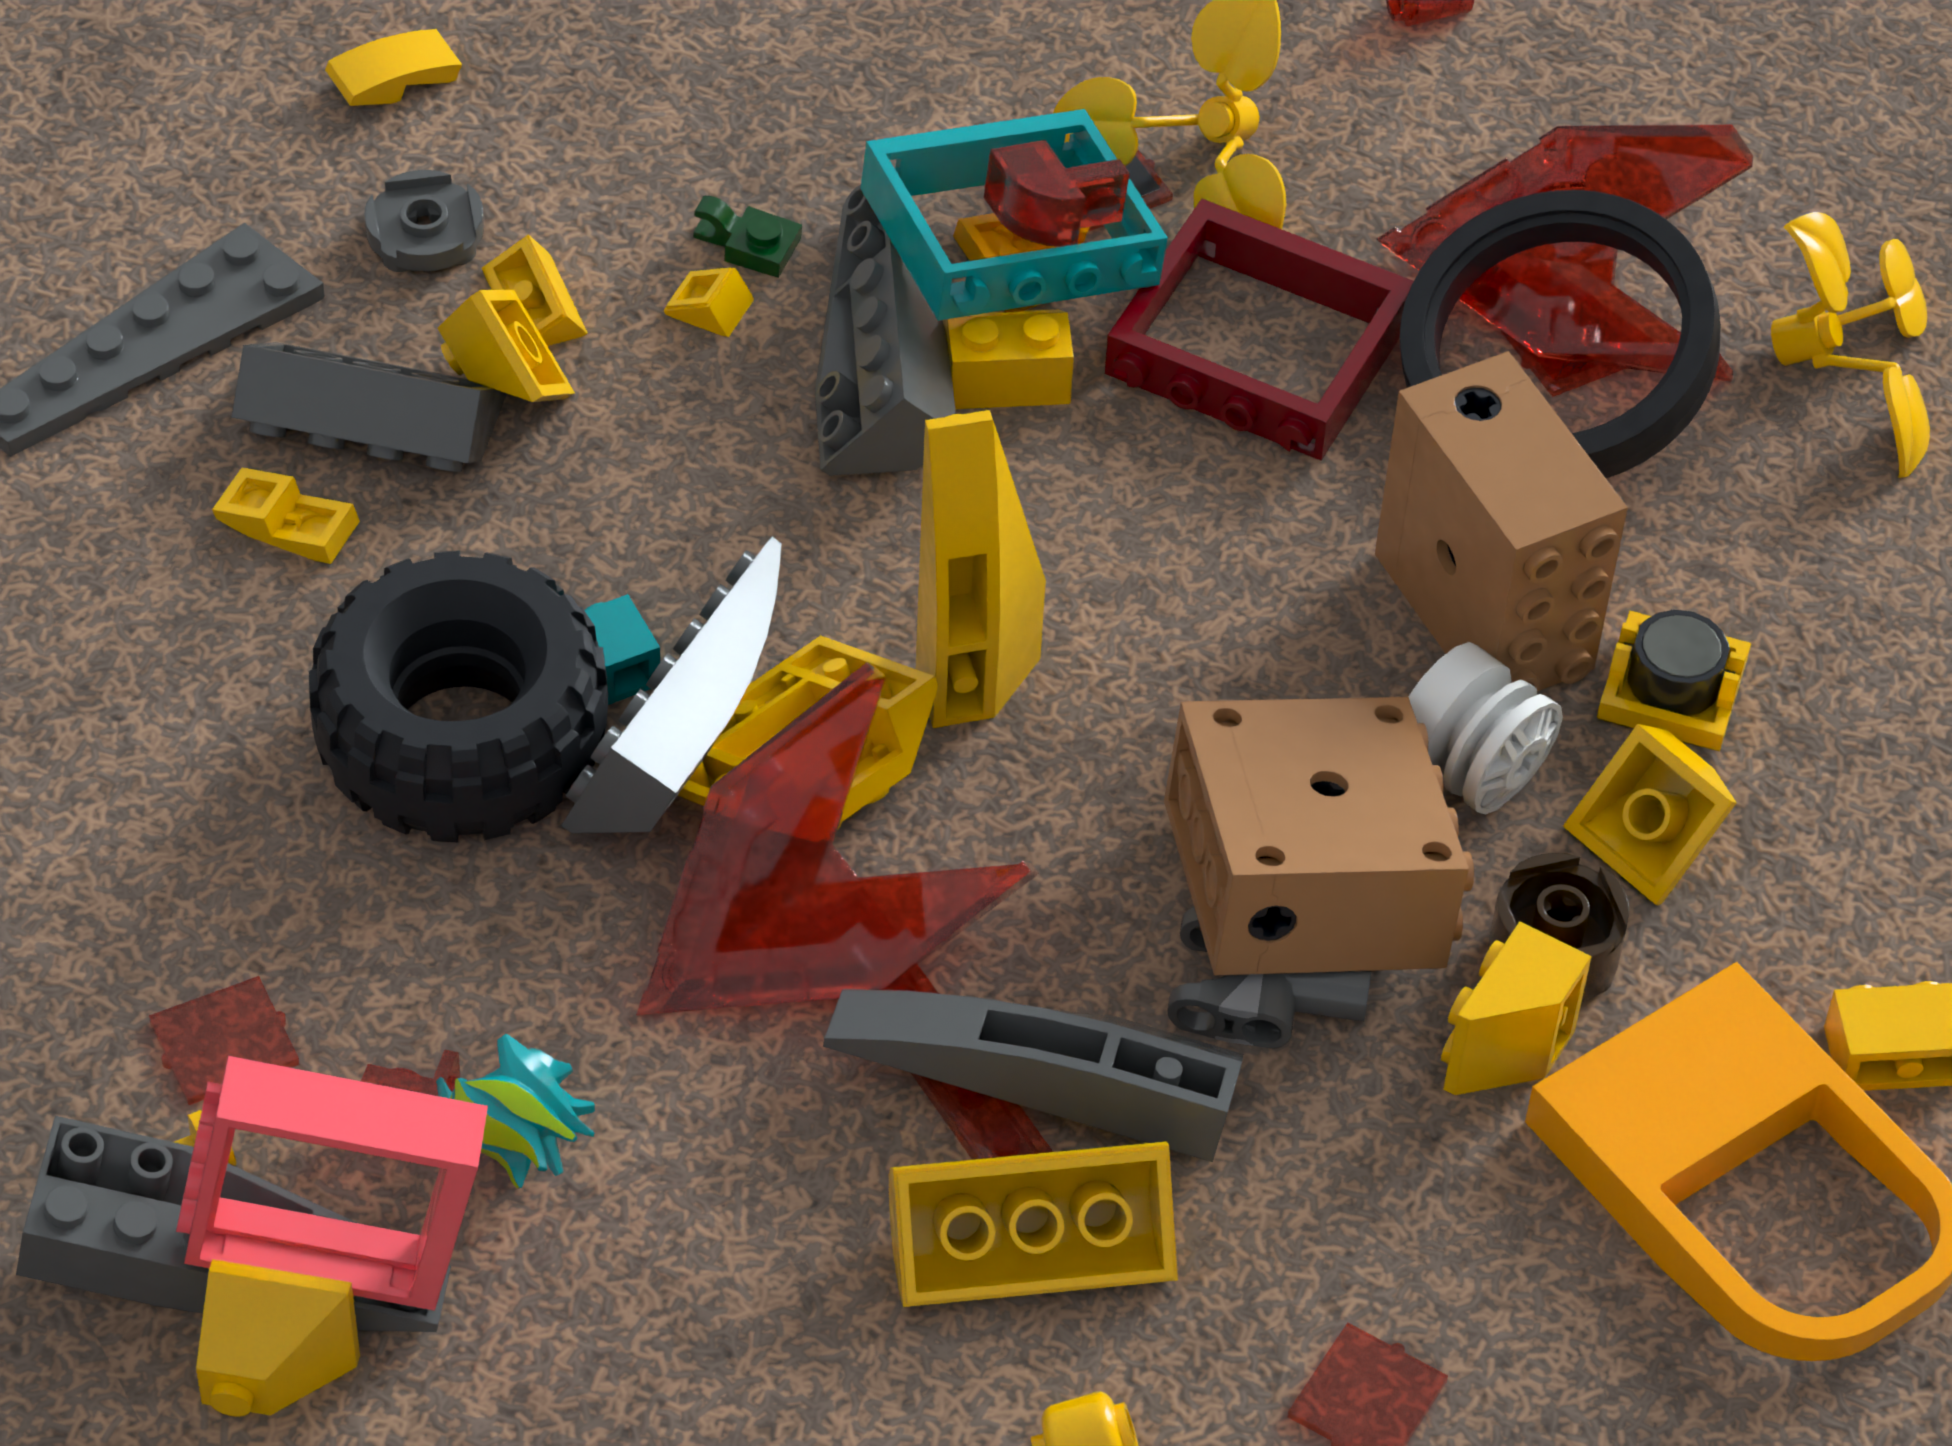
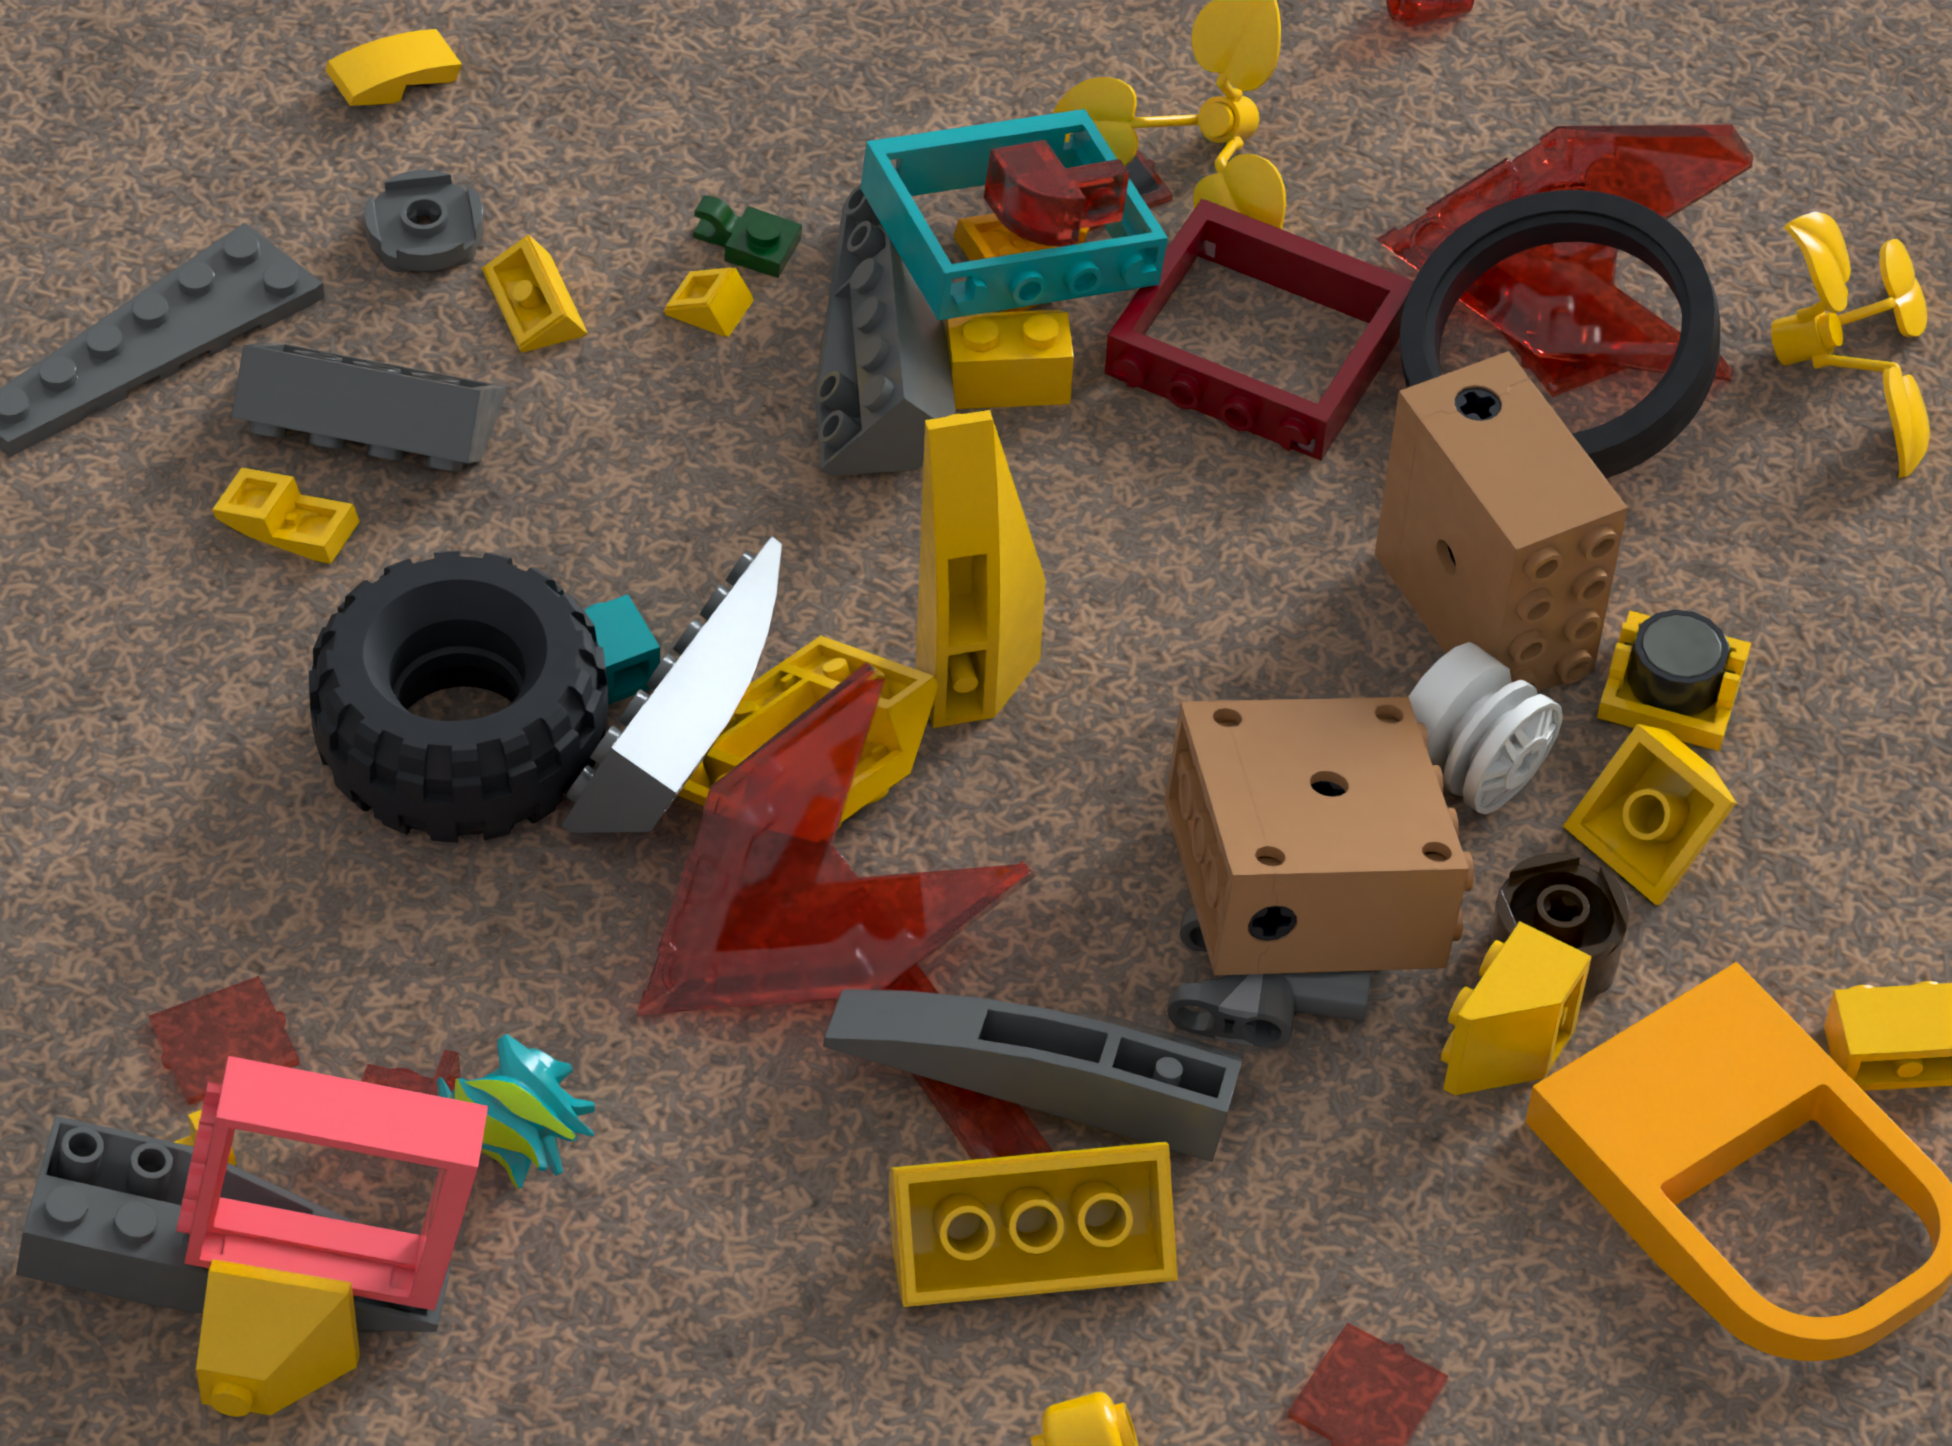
(501, 348): yellow slope -> none

